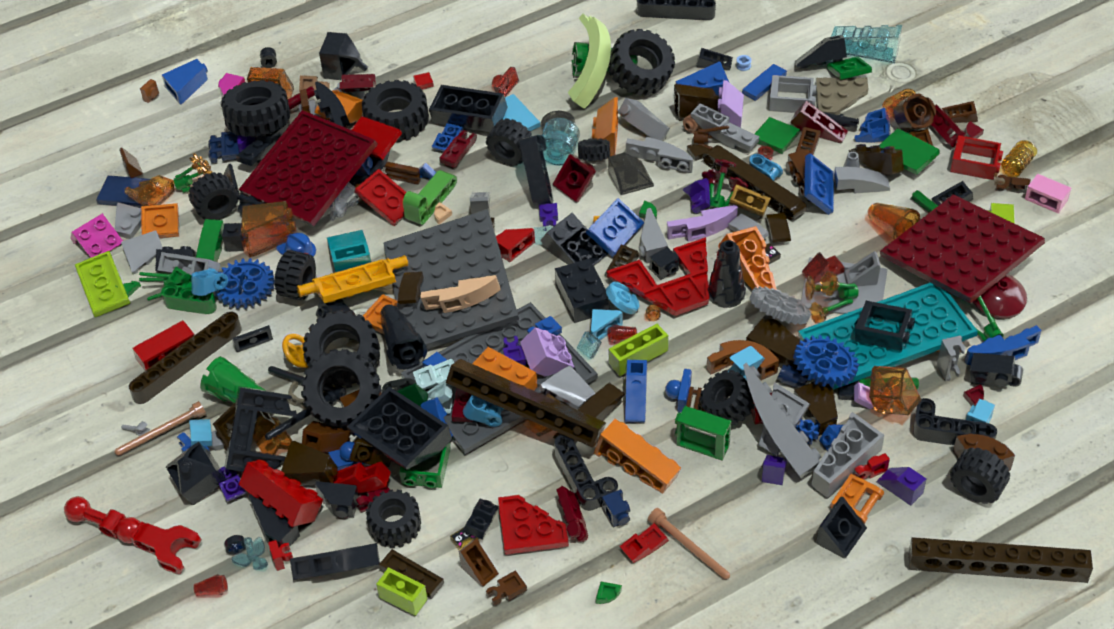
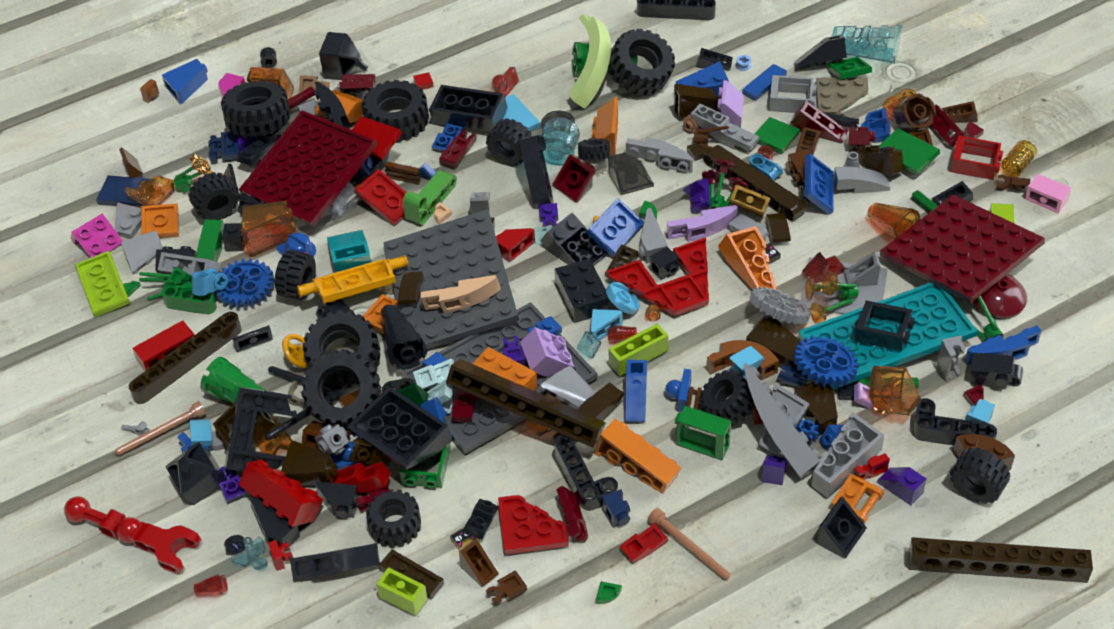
(304, 101): reddish brown tile -> none
(325, 439): none -> light grey brick
(483, 411): dark azure piece -> none
(643, 119): light grey slope -> none
(726, 279): black cone -> none
(861, 136): none -> dark red brick

